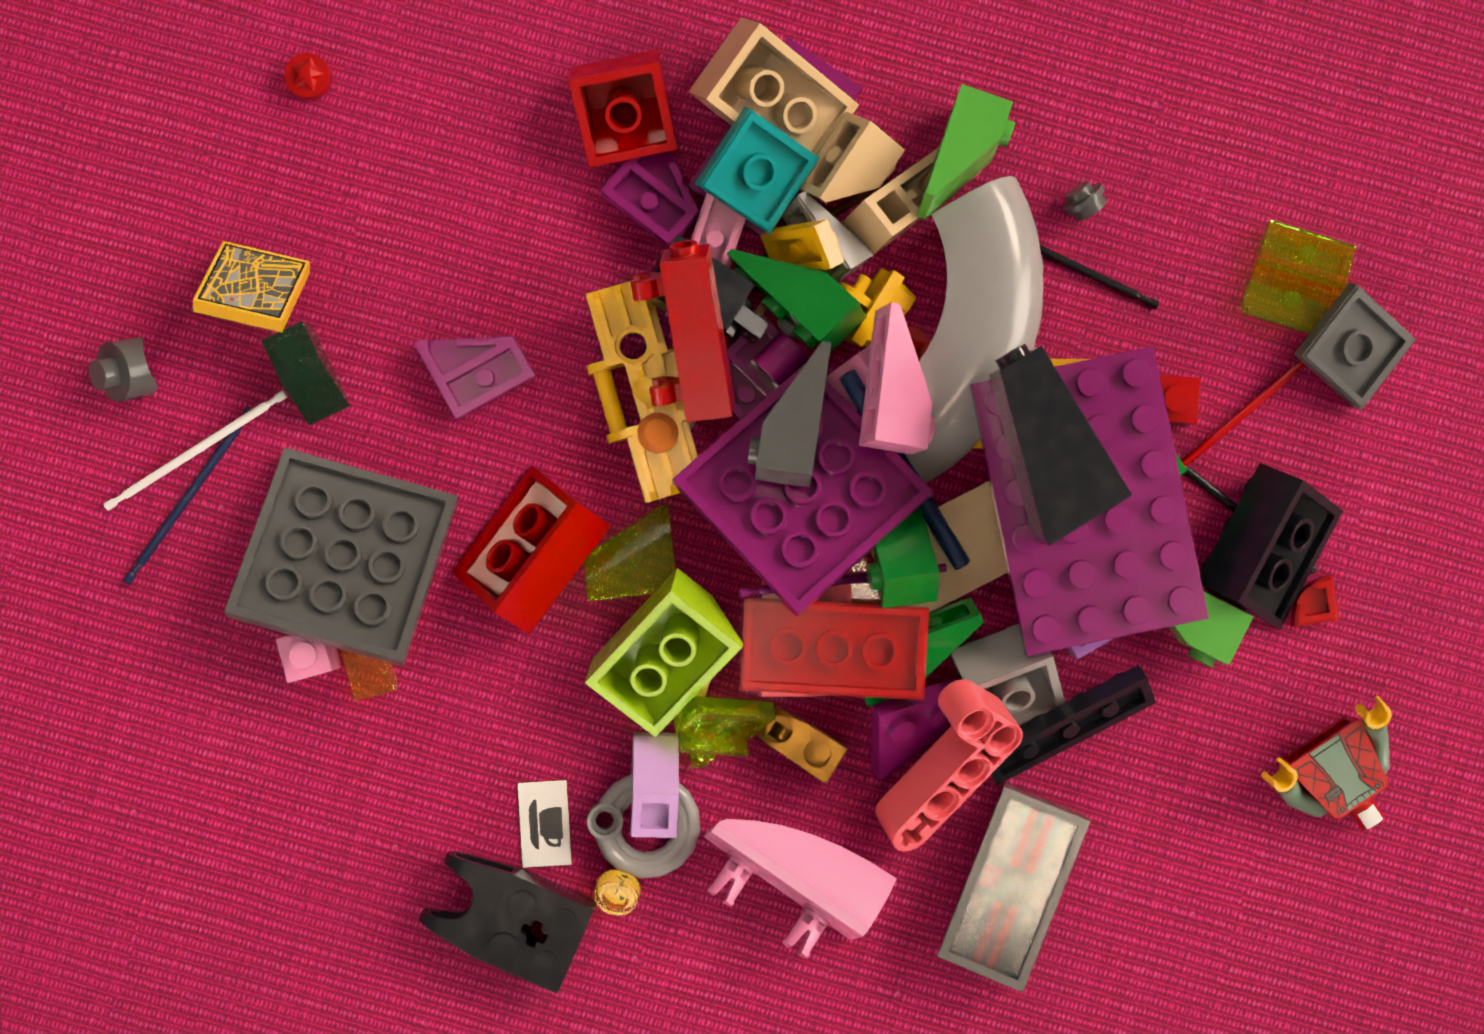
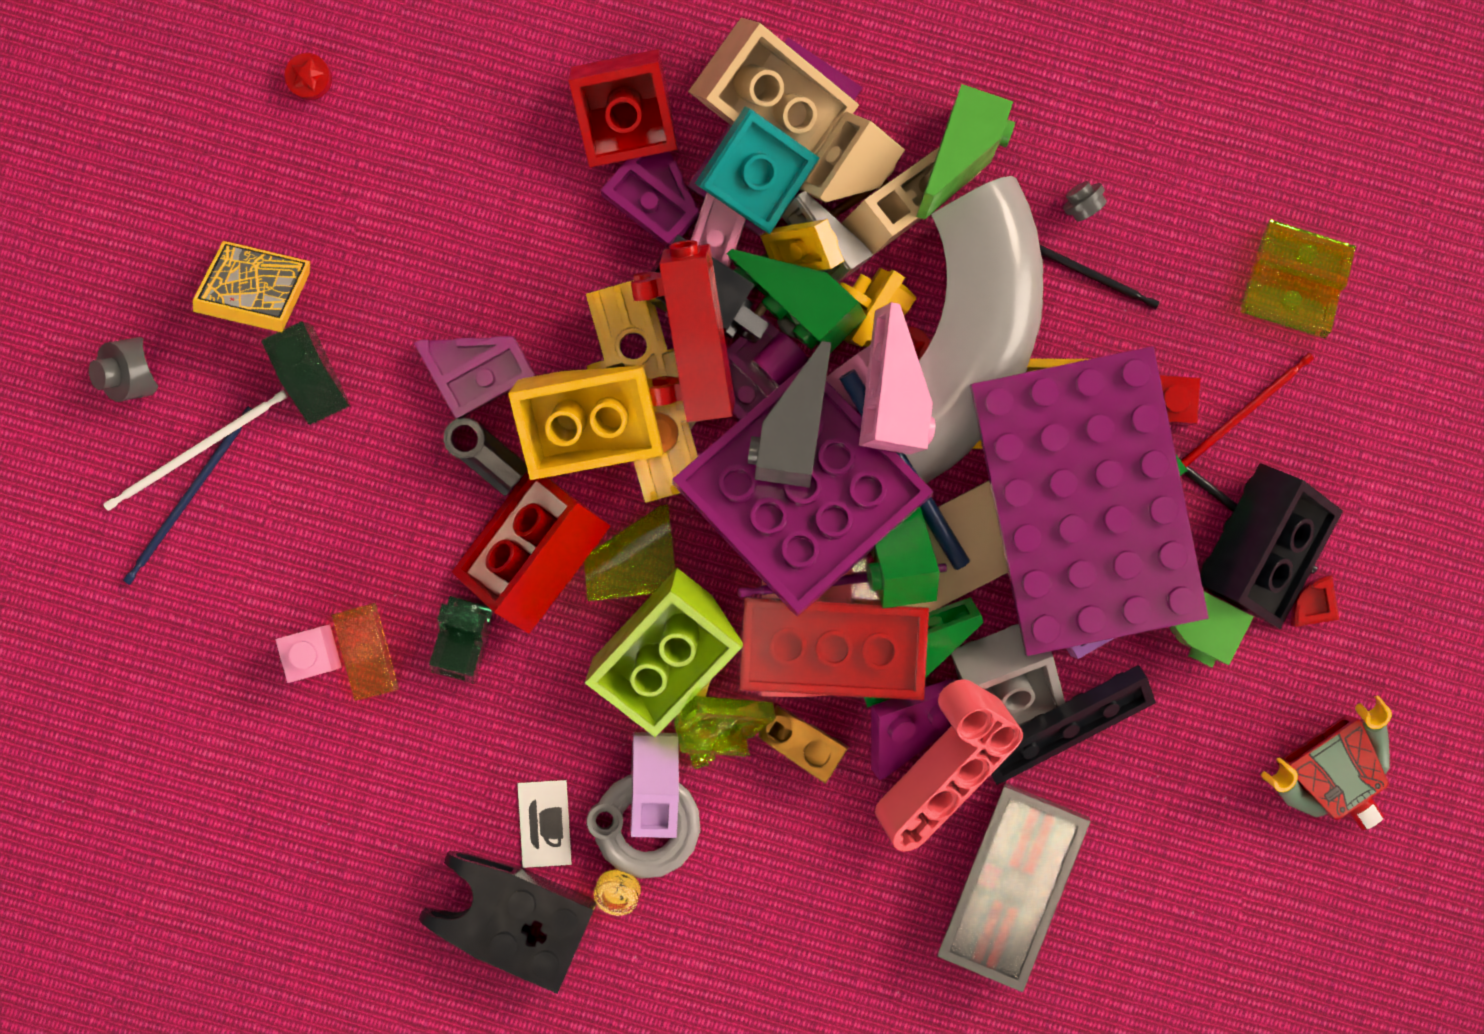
(342, 557): dark grey plate -> none
(461, 639): none -> clear green brick
(488, 458): none -> black piece
(584, 420): none -> yellow slope
(819, 875): bright pink piece -> none
(1053, 448): black slope -> none
(1354, 346): dark grey tile -> none

